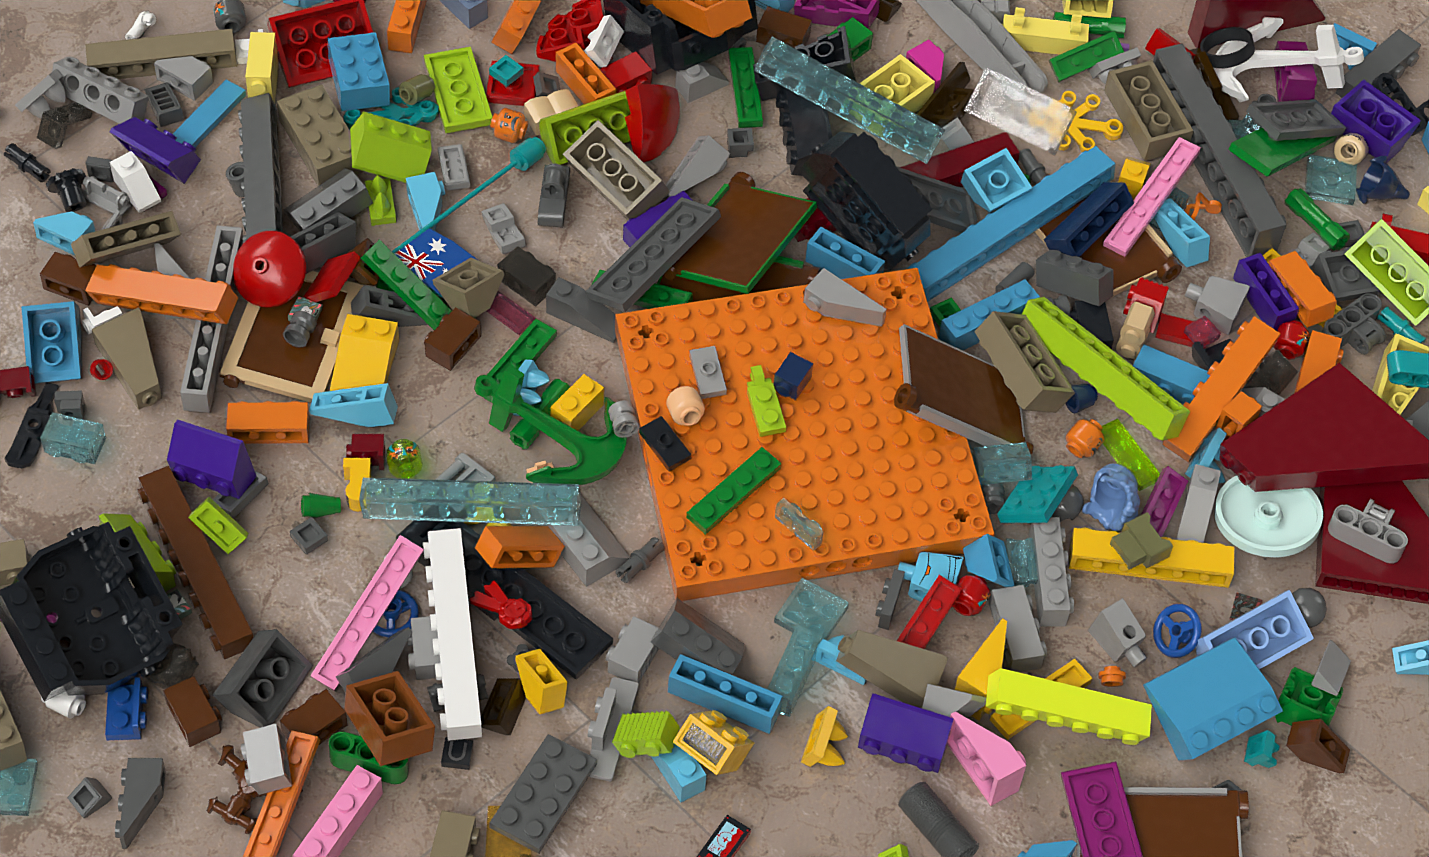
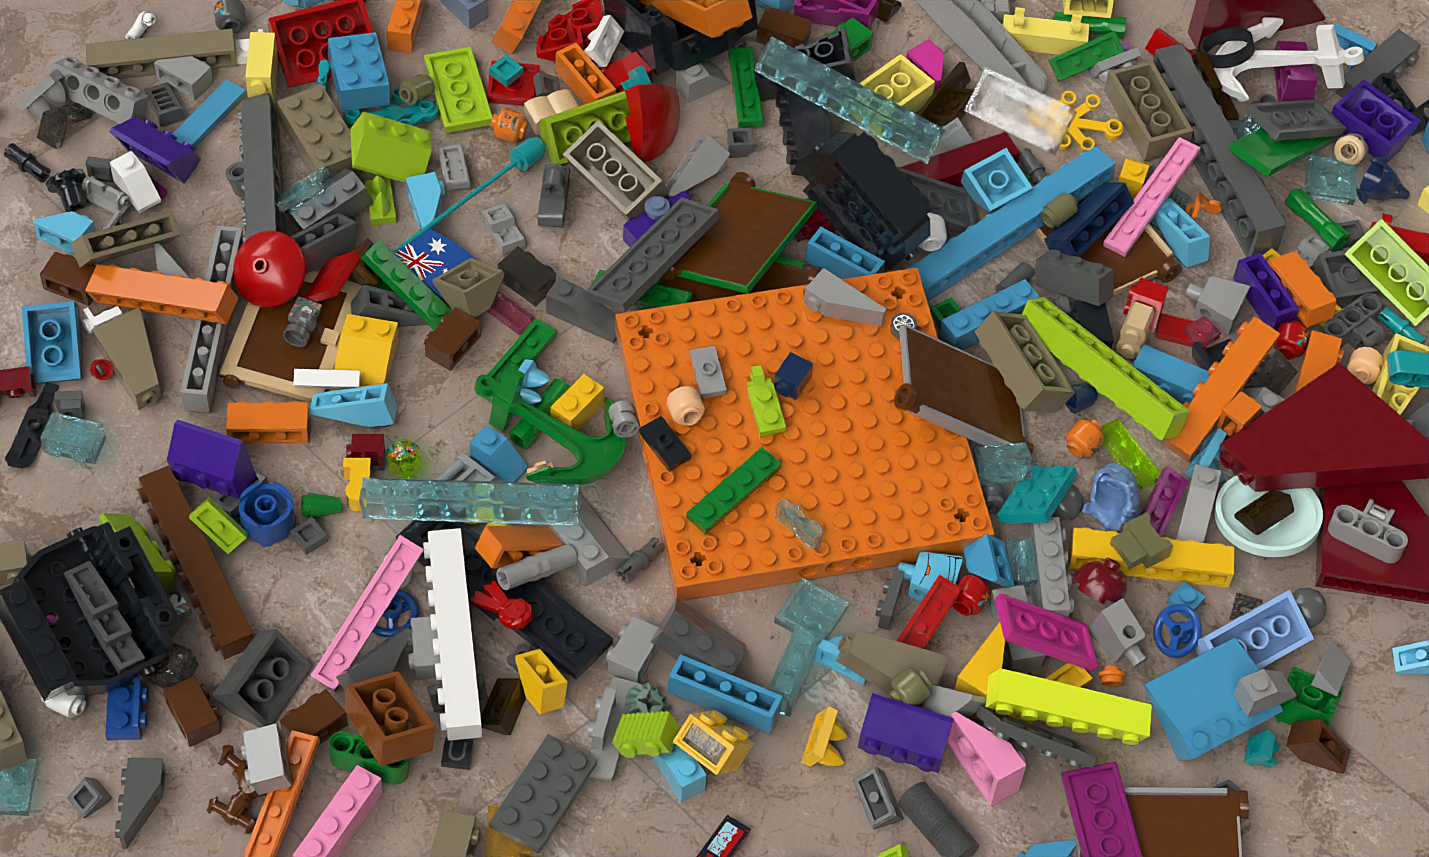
(103, 617): none -> dark grey slope
(267, 512): none -> blue brick
(309, 186): none -> clear light blue plate
(324, 68): none -> teal piece
(326, 378): none -> white piece
(497, 455): none -> dark azure slope
(536, 566): none -> light grey axle
(637, 76): none -> teal tile
(639, 693): none -> sand green gear
(656, 207): none -> sand blue plate
(877, 798): none -> dark grey slope
(900, 319): none -> dark grey tile
(910, 687): none -> olive head
(938, 234): none -> white head
(1030, 736): none -> dark grey plate
(1045, 632): none -> dark pink tile
(1059, 210): none -> olive brick
(1101, 580): none -> dark red cylinder
(1186, 595): none -> dark azure plate
(1262, 691): none -> light grey slope
(1265, 511): none -> dark brown slope
(1365, 363): none -> light nougat head

